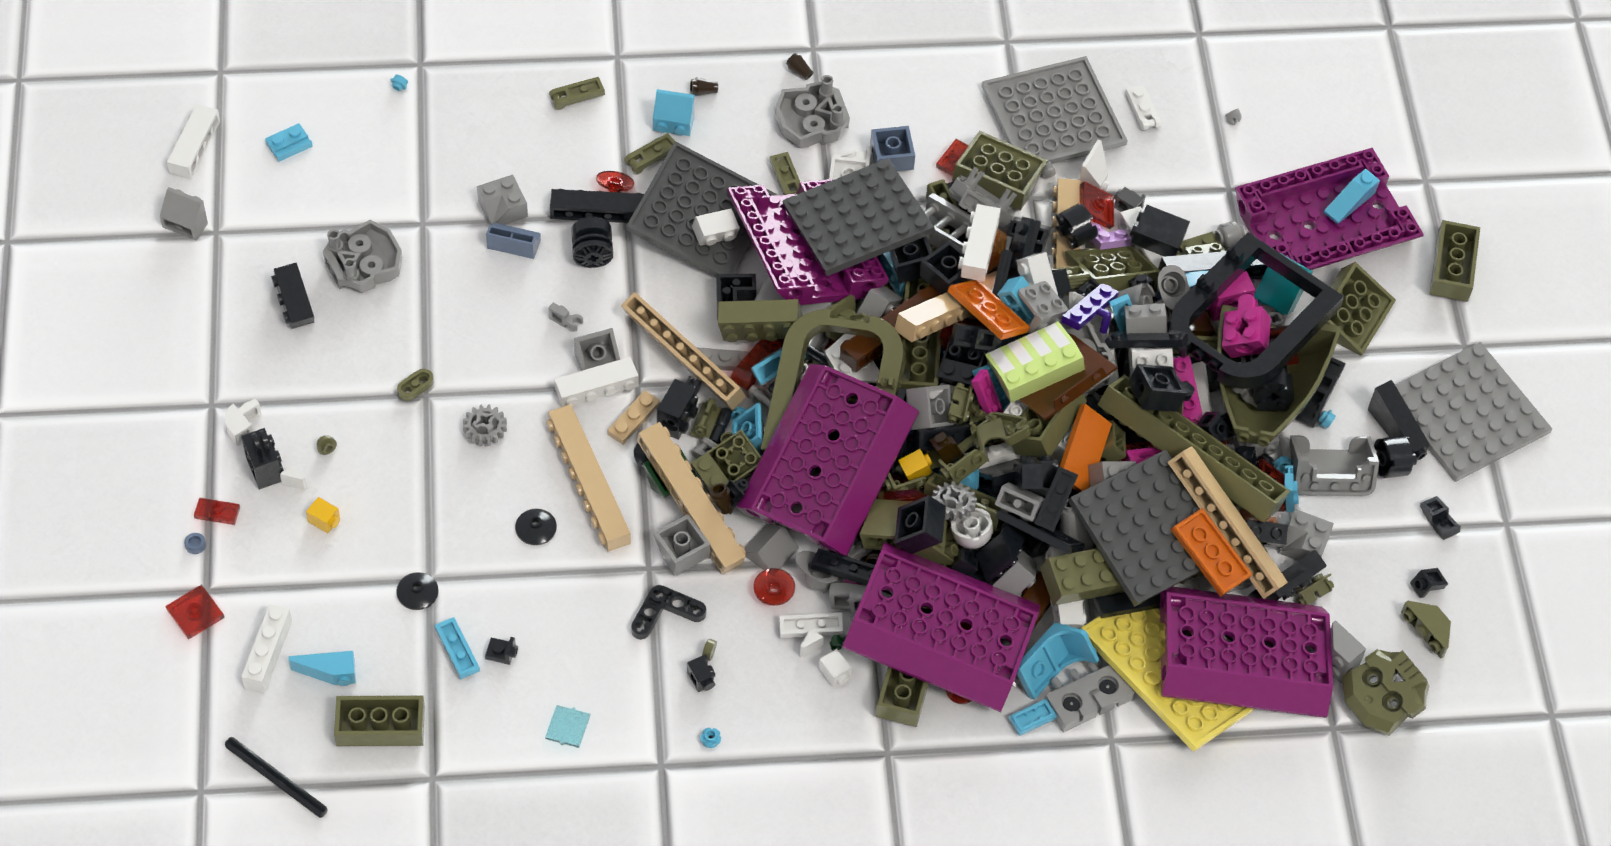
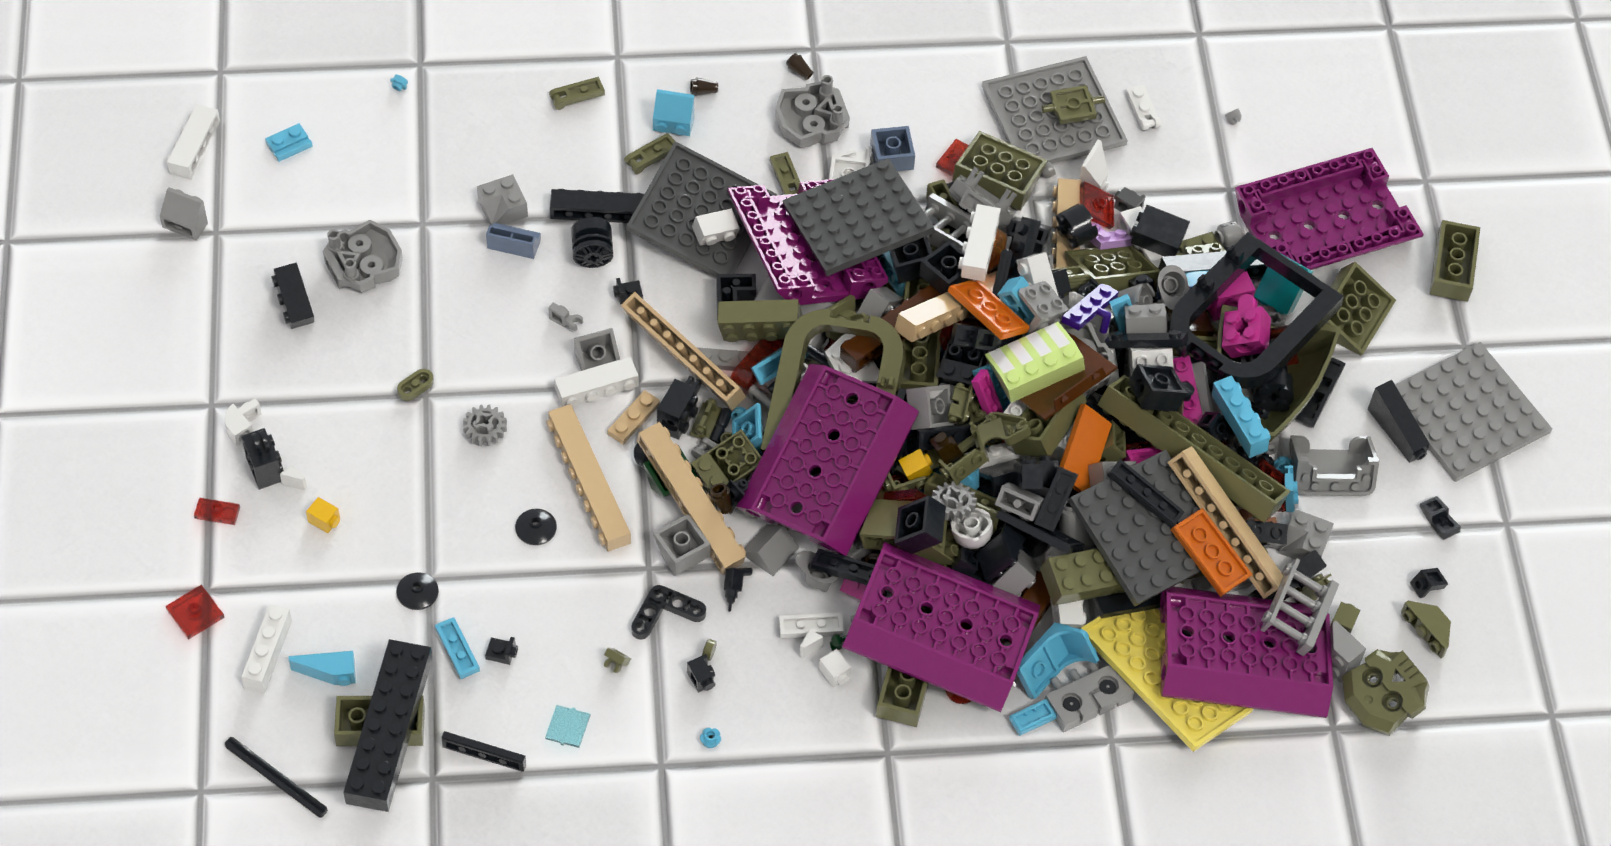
(195, 543): sand blue tile -> none
(326, 445): olive plate -> none
(388, 725): none -> black brick
(484, 751): none -> black tile
(615, 181): clear red dish -> none
(616, 657): none -> olive tile
(625, 290): none -> black bracket
(734, 582): none -> black piece
(774, 579): clear red dish -> none
(847, 596): light grey slope -> none
(1073, 104): none -> olive plate
(1145, 493): none -> black tile
(1240, 416): none -> medium azure brick
(1262, 412): none -> black axle
(1319, 608): none -> light grey fence
(1326, 418): medium azure plate -> none
(1346, 616): none -> olive brick
(1352, 196): medium azure slope -> none
(1395, 456): black brick -> none

